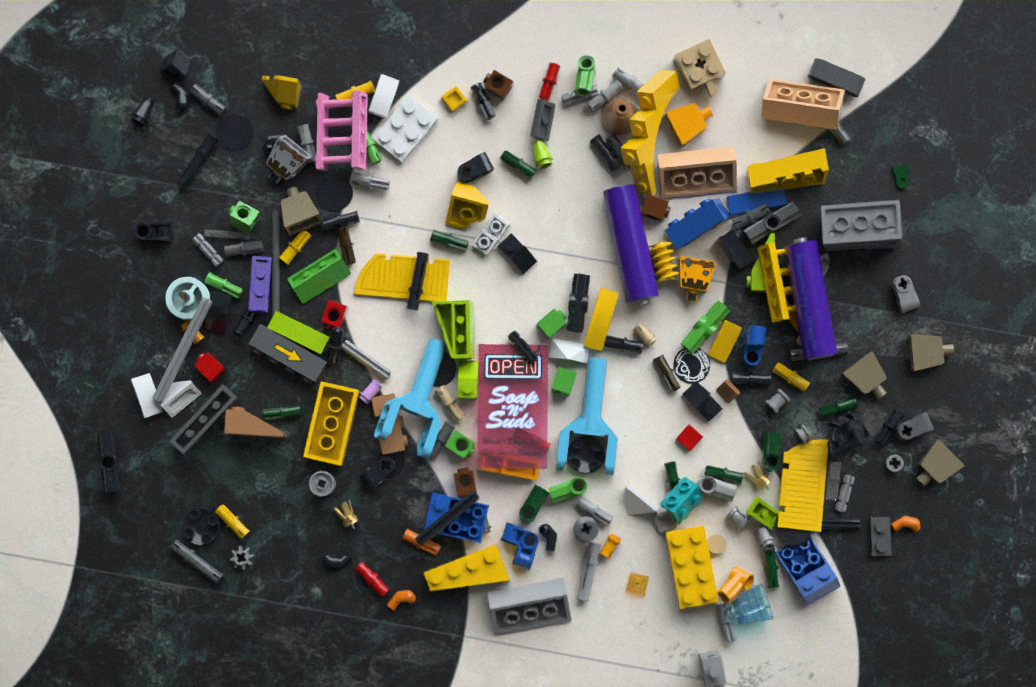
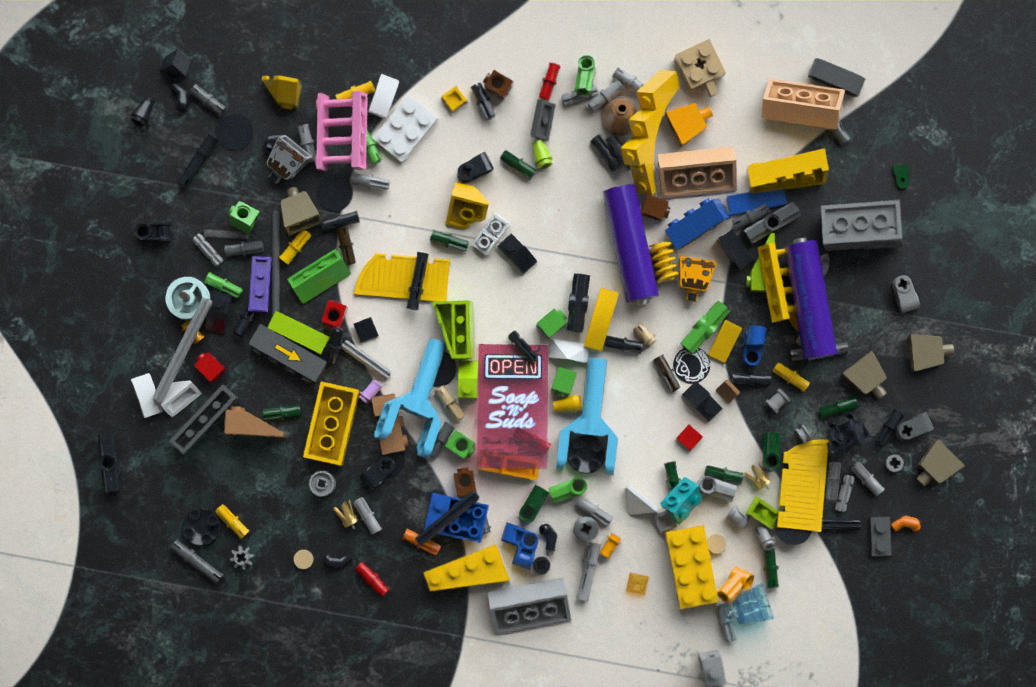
(303, 559): none -> tan tile
(366, 329): none -> black slope
(367, 515): none -> light grey axle
(401, 596): orange arm -> none
(535, 566): none -> black bush
(568, 404): none -> yellow cone
(808, 570): blue slope -> none
(867, 478): none -> light grey axle

